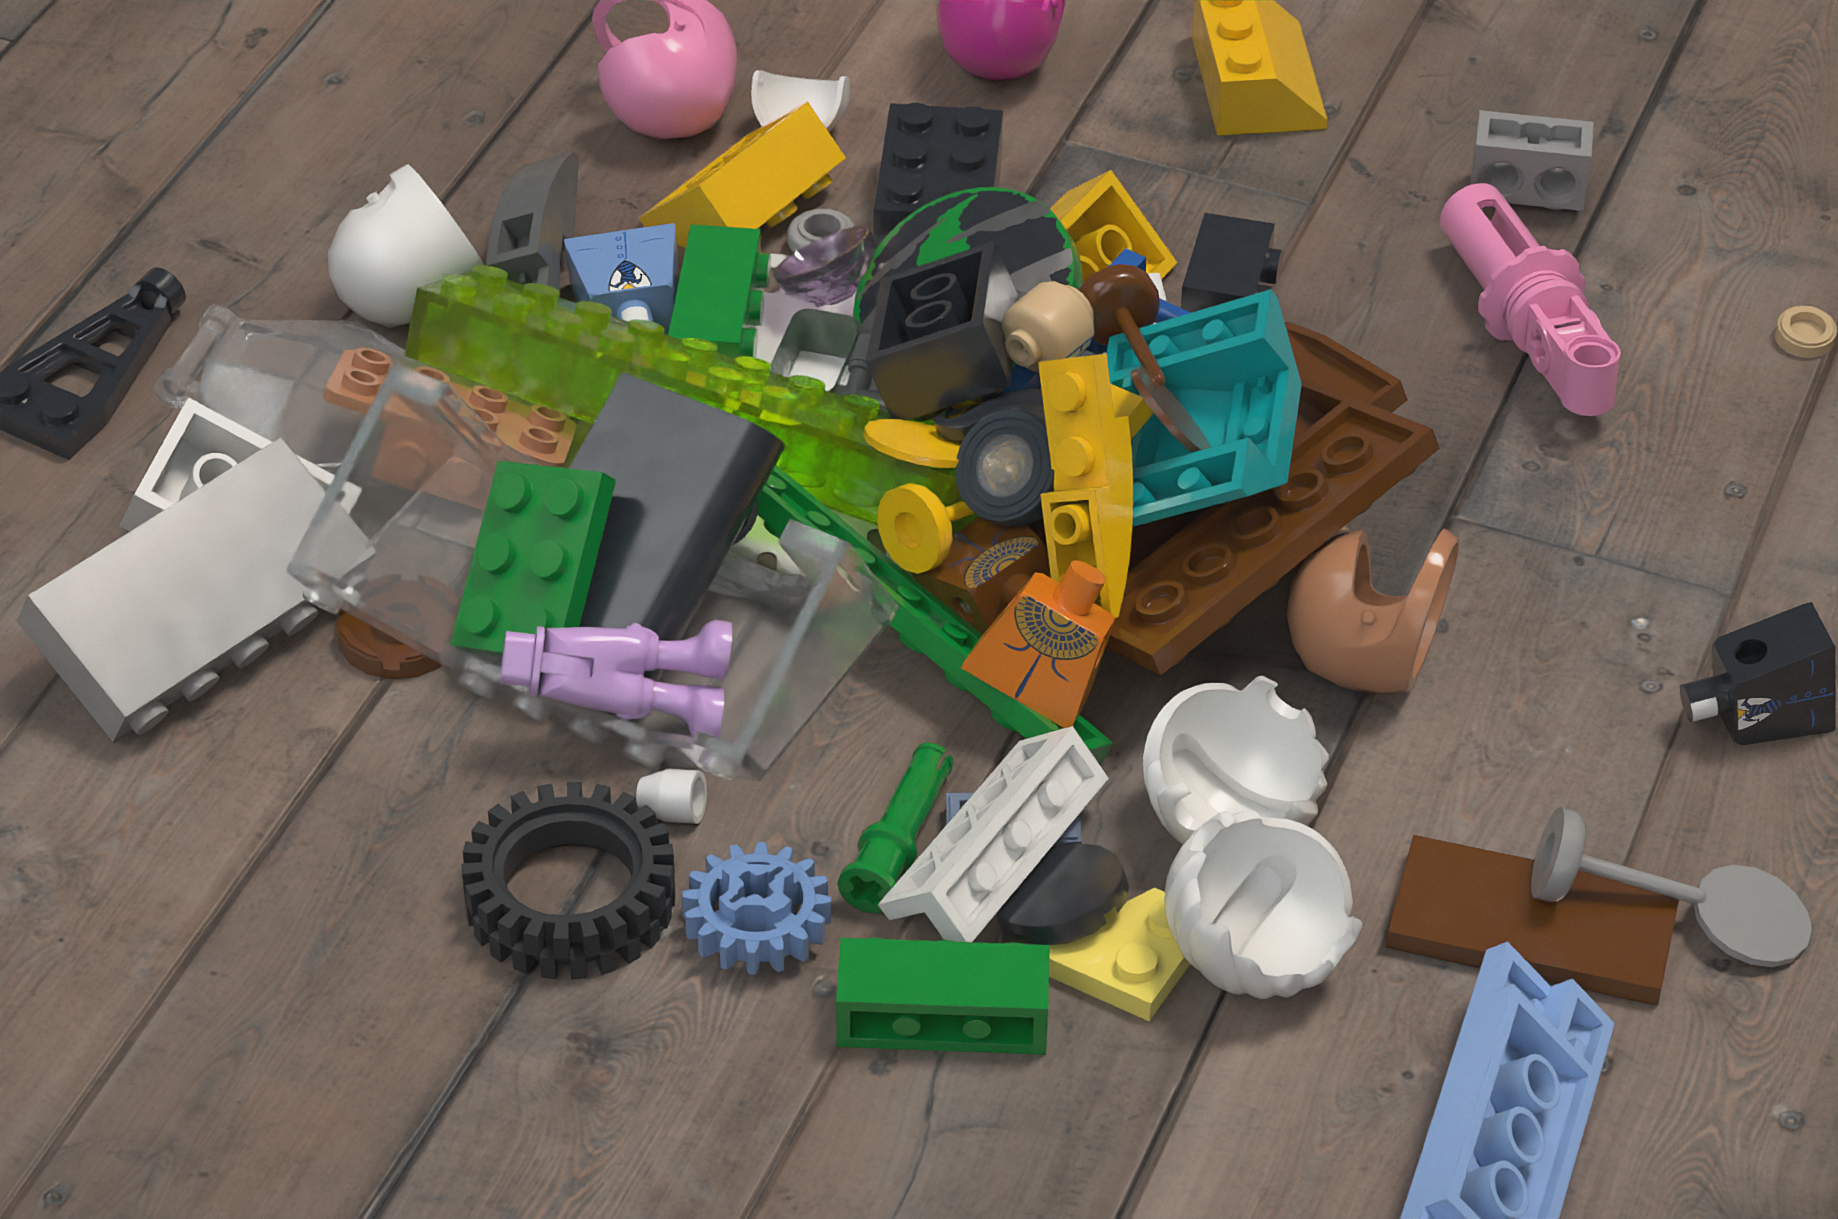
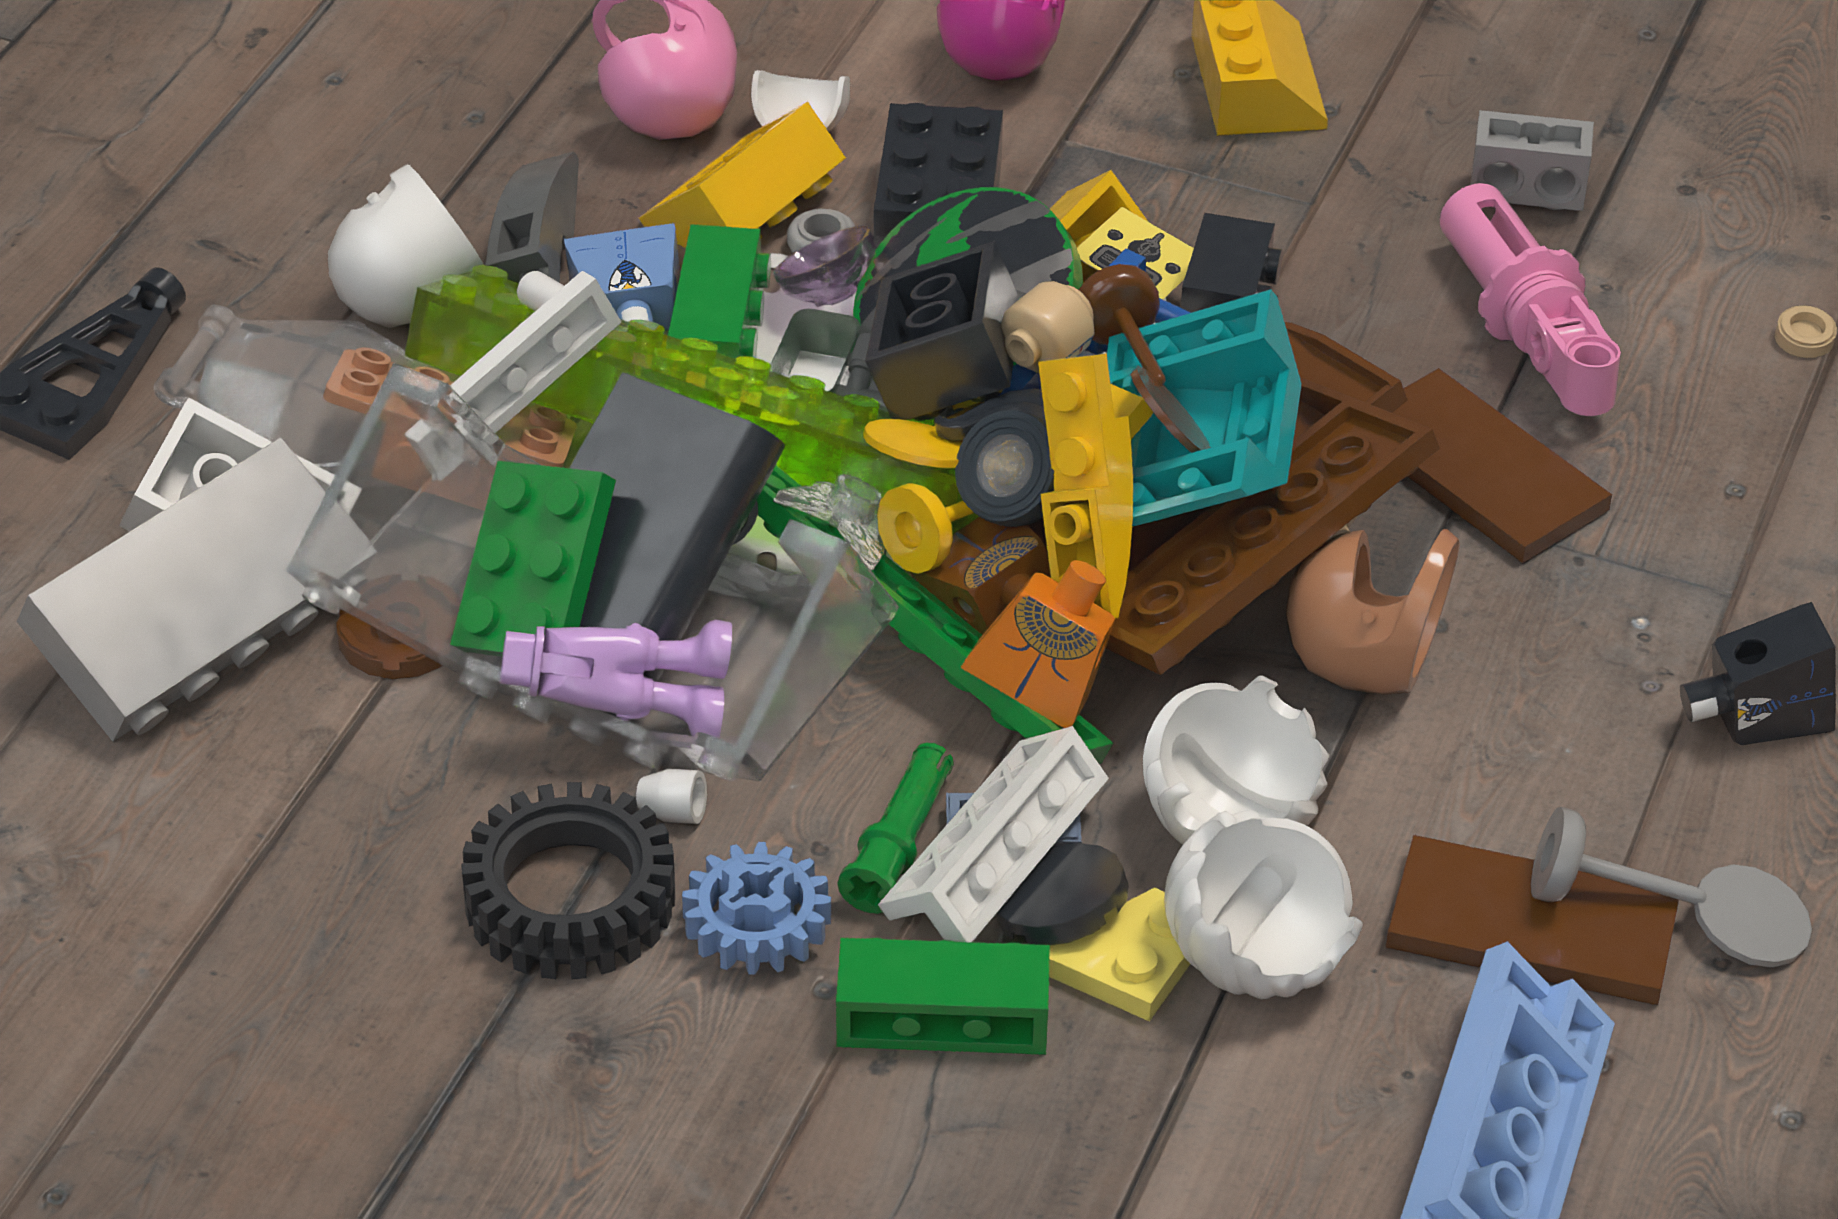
(542, 348): none -> white piece
(846, 505): none -> clear animal
(1165, 255): none -> light yellow sticker
(1497, 471): none -> reddish brown tile

